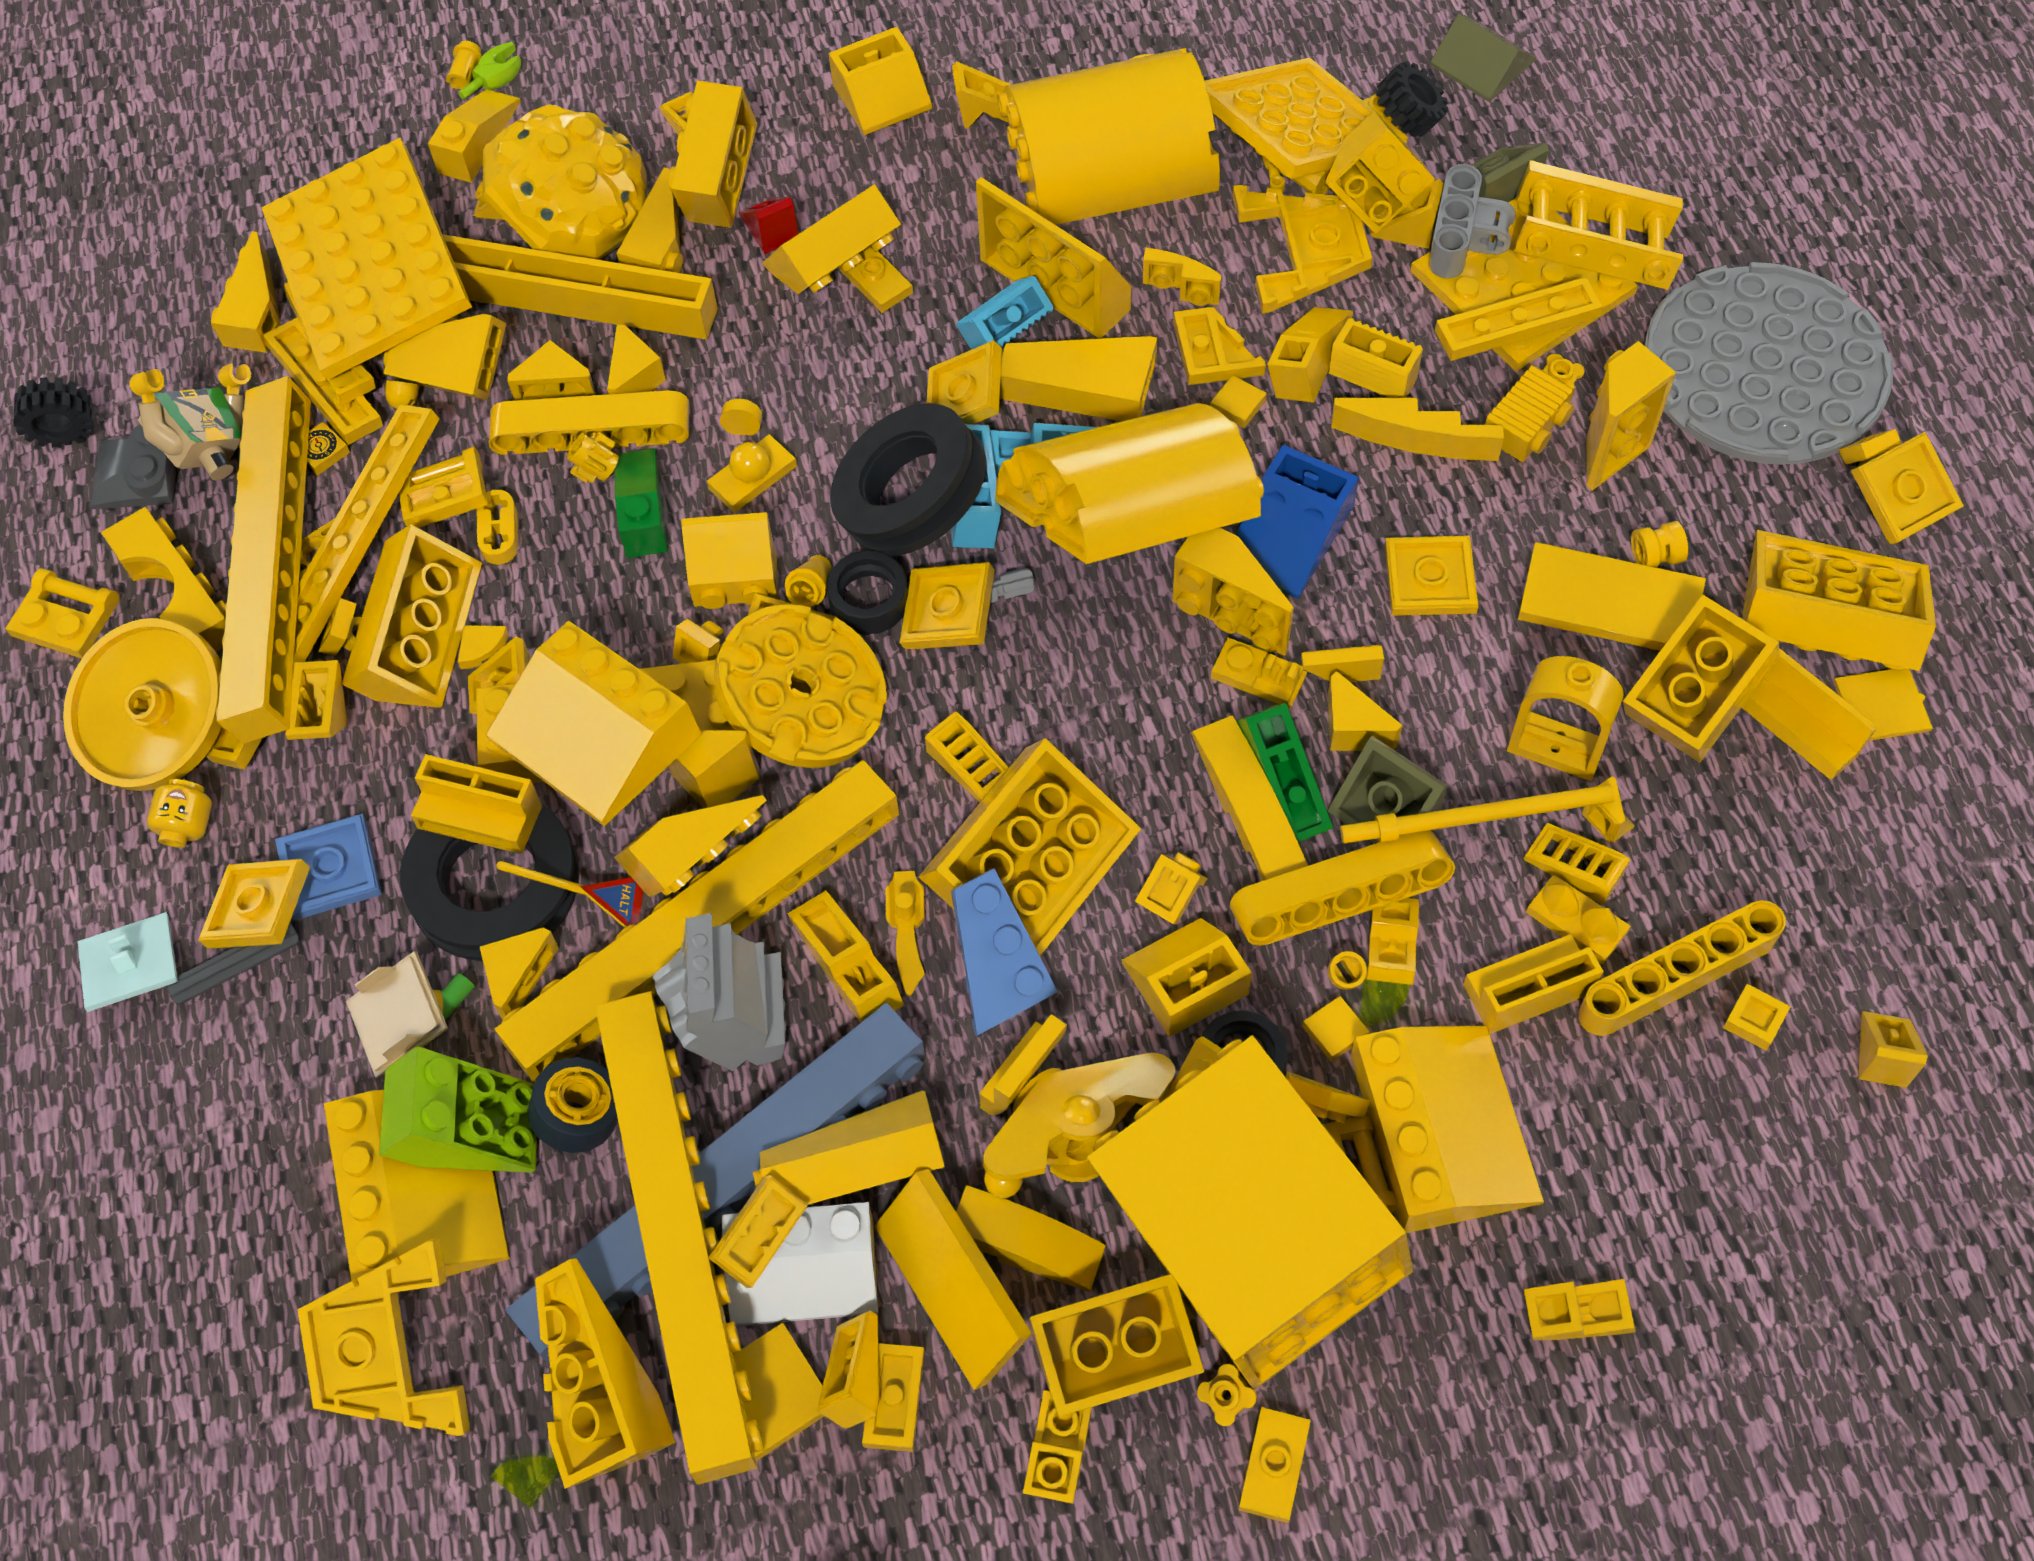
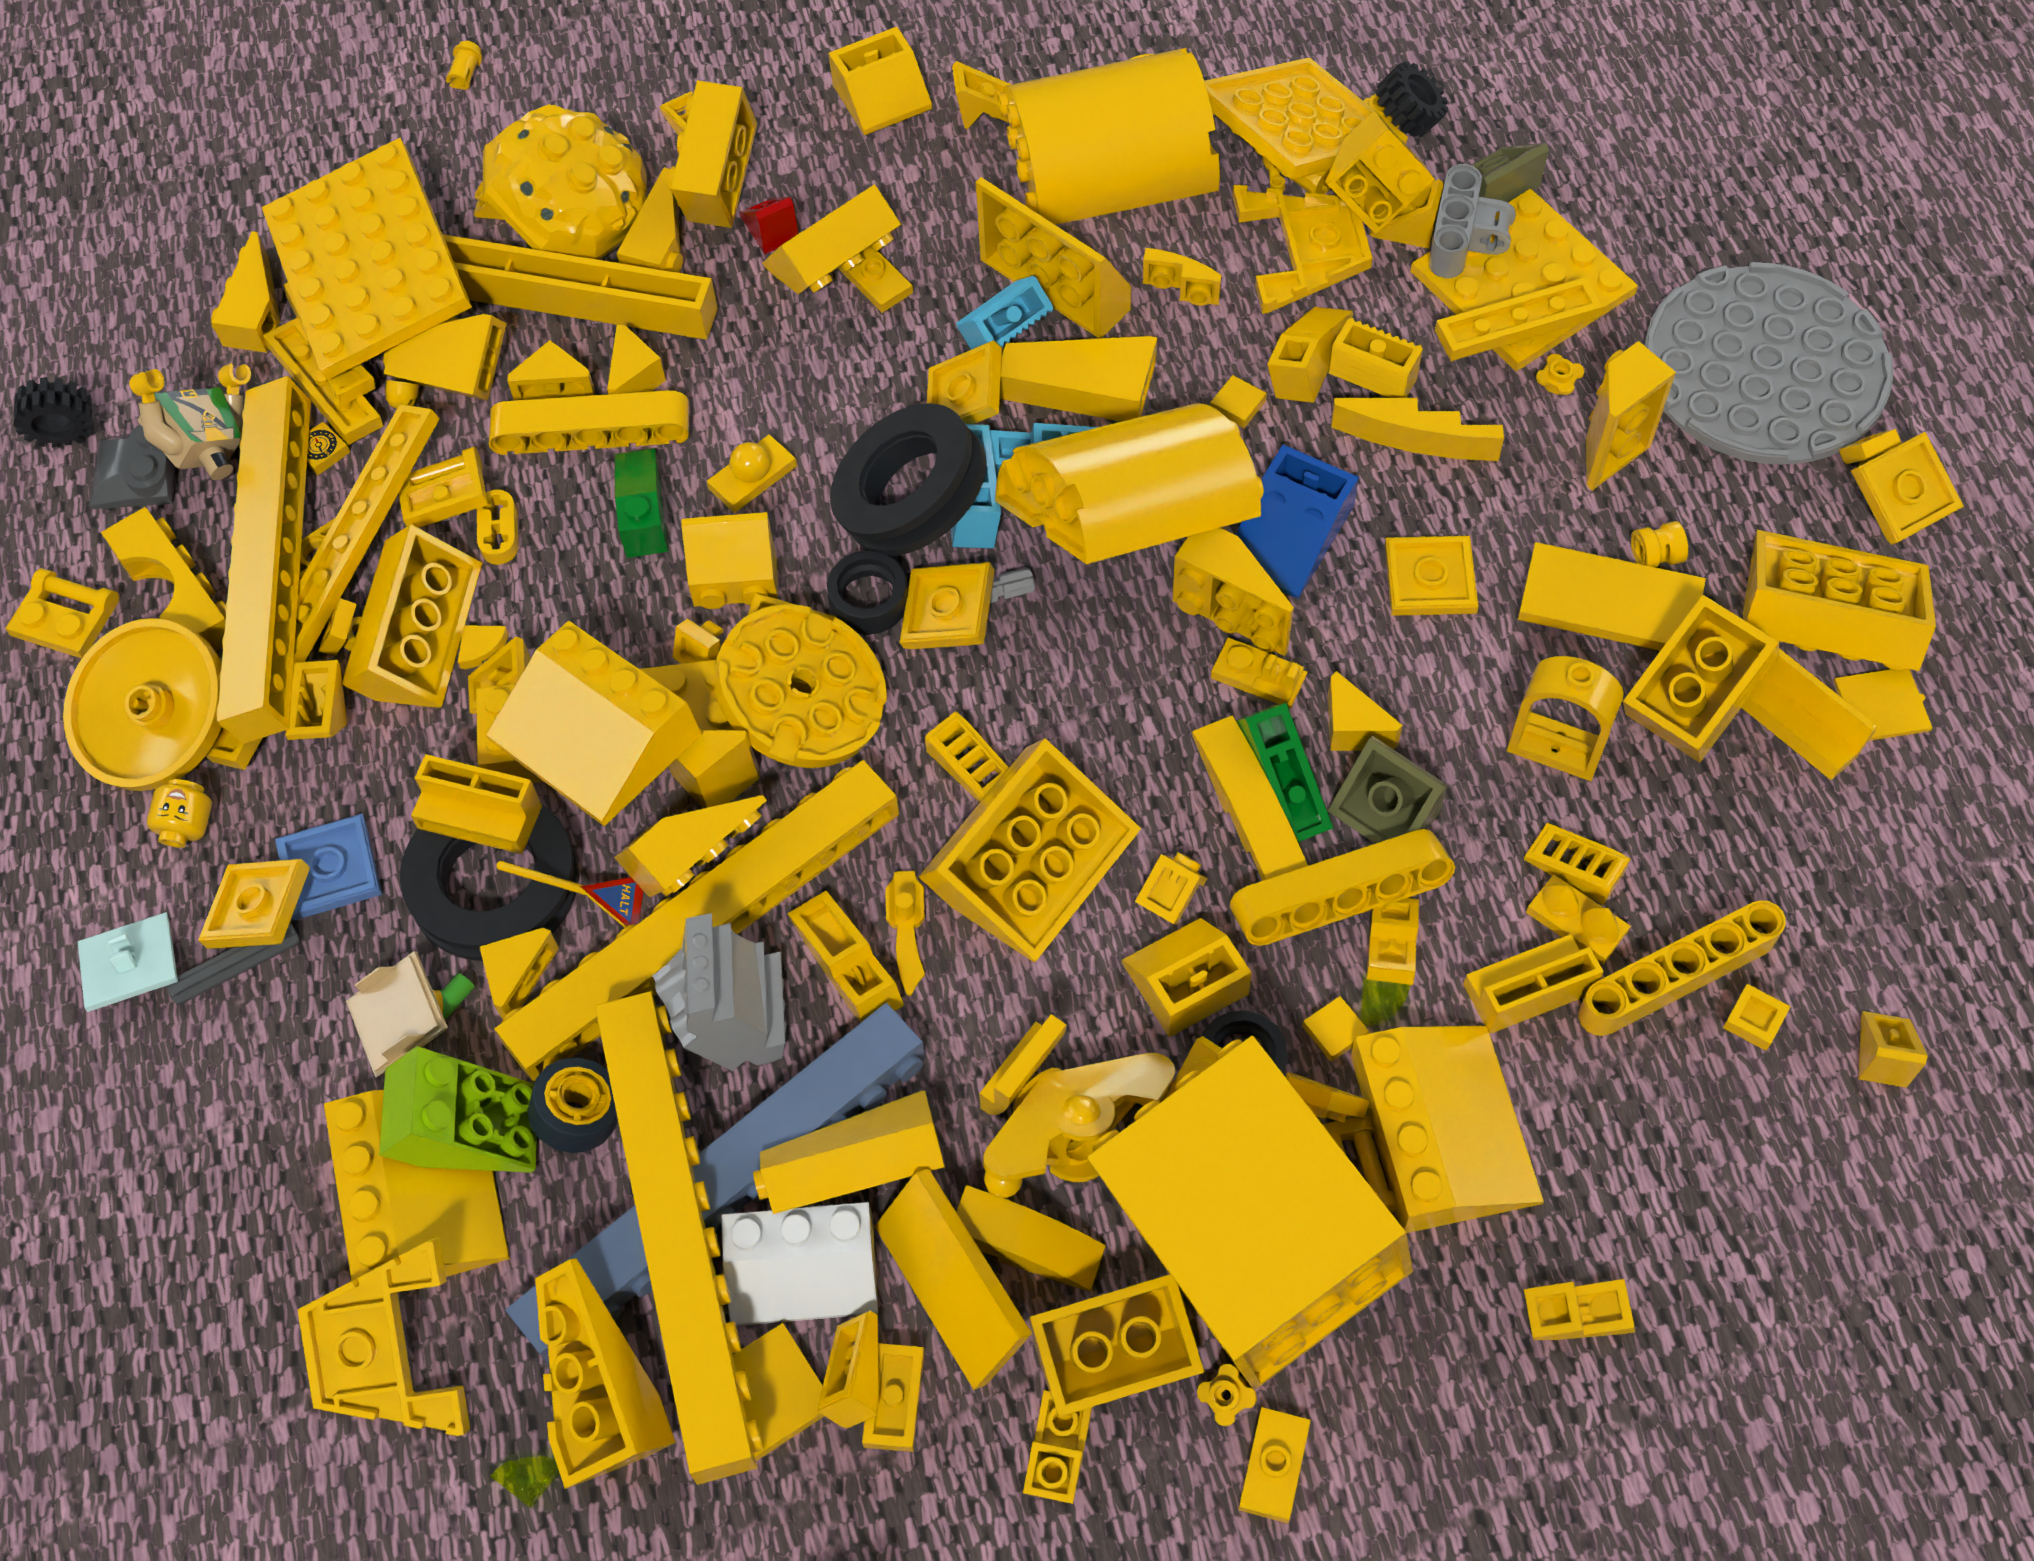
(466, 130): yellow slope -> none
(492, 70): lime hand -> none
(592, 457): yellow gear -> none
(741, 417): yellow tile -> none
(758, 1231): yellow plate -> none
(808, 582): yellow cone -> none
(997, 952): medium blue wing -> none
(1212, 348): yellow wing -> none
(1352, 663): yellow tile -> none
(1352, 964): yellow hinge -> none
(1389, 827): yellow bar -> none
(1480, 58): olive slope -> none
(1531, 412): yellow brick -> none
(1605, 202): yellow fence -> none
(1609, 817): yellow slope -> none

